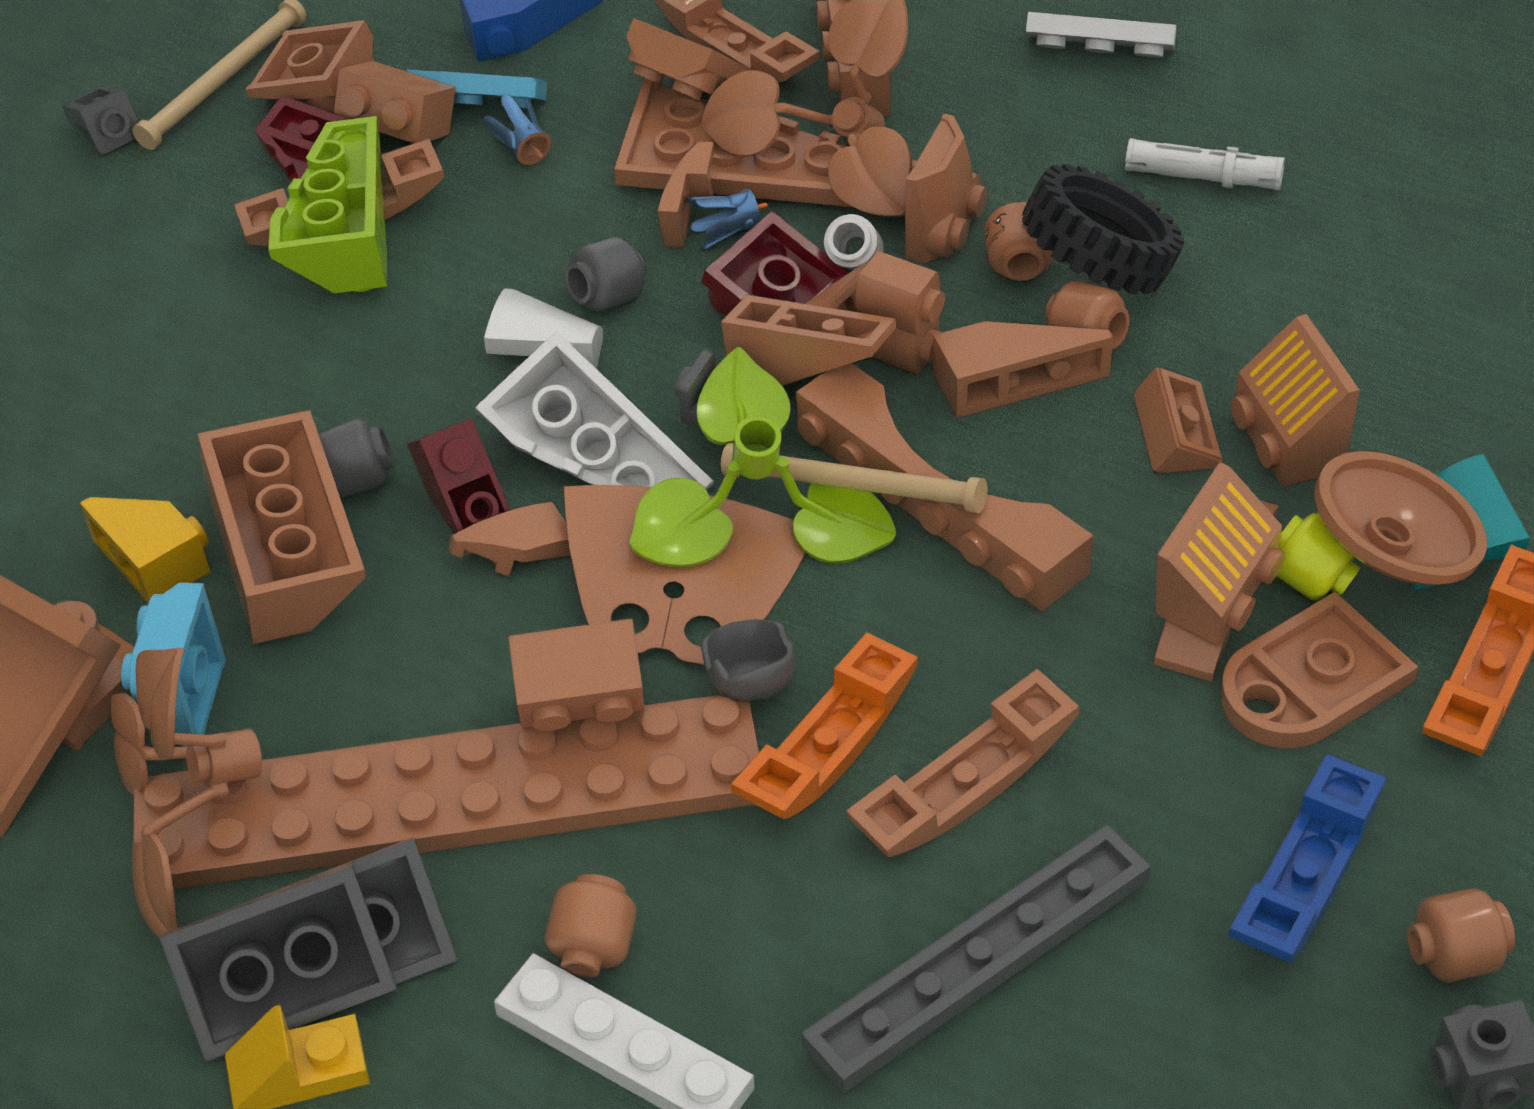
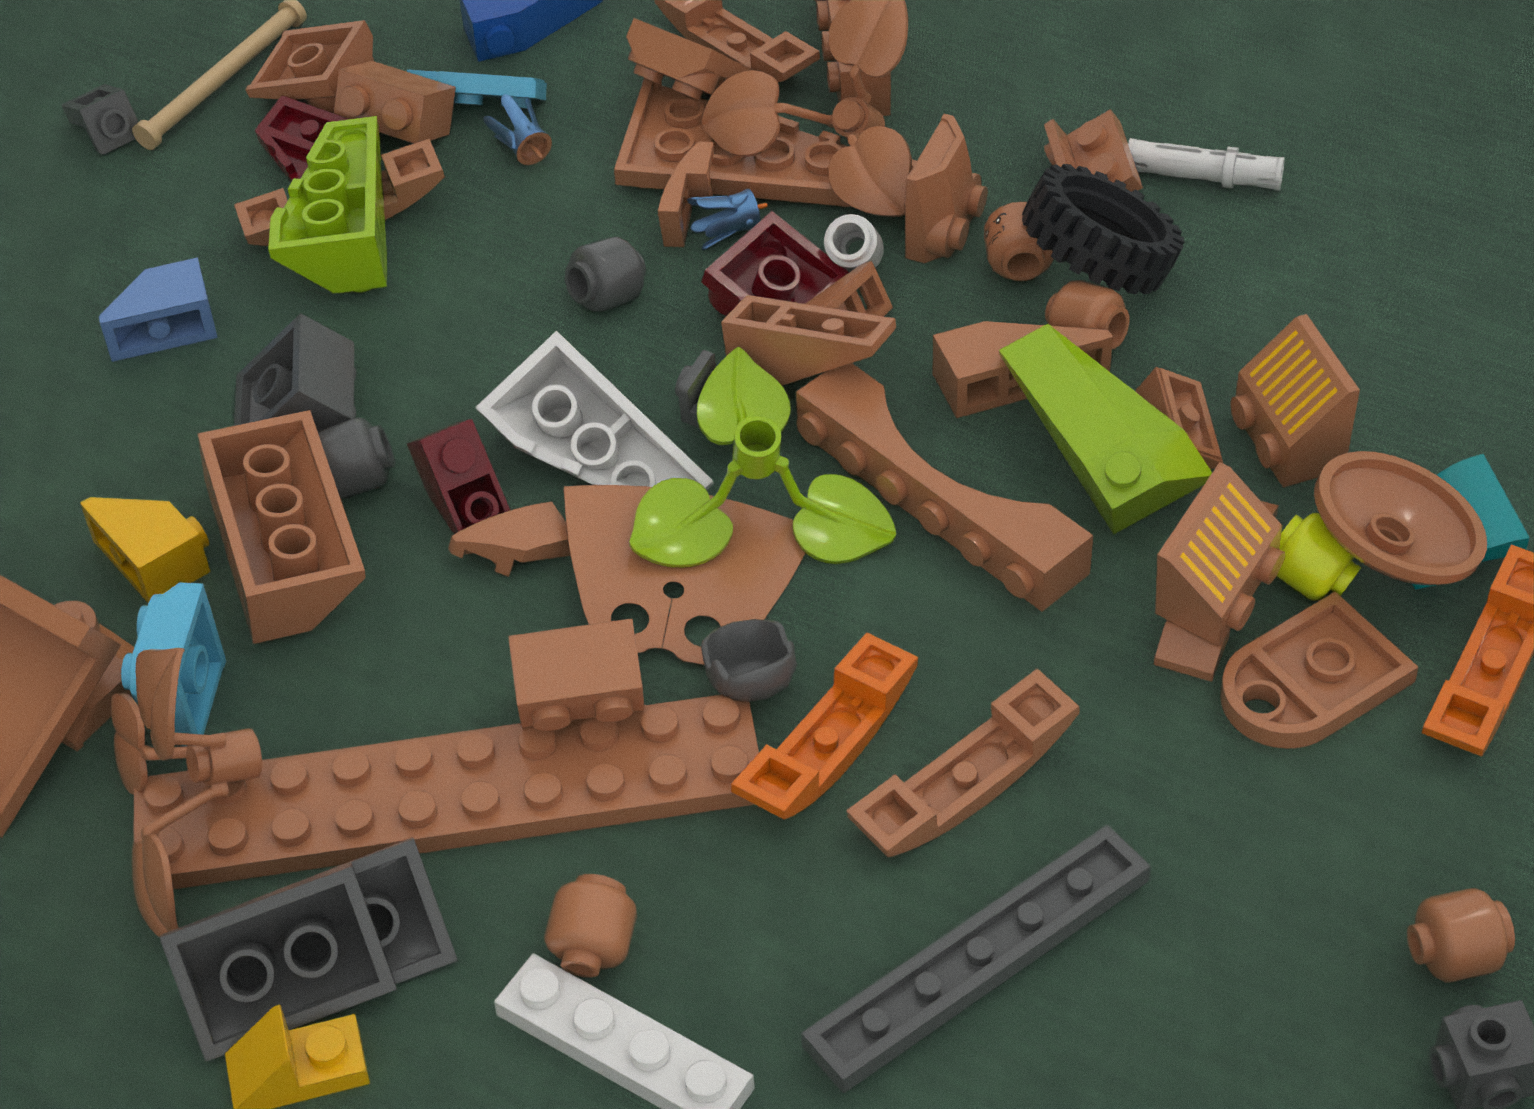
(159, 312): none -> medium blue slope
(297, 373): none -> dark grey slope
(524, 323): white slope -> none
(909, 295): nougat brick -> none
(969, 494): tan bar -> none
(1097, 146): none -> nougat bracket
(1101, 34): white plate -> none
(1111, 436): none -> lime wedge
(1311, 860): blue slope -> none

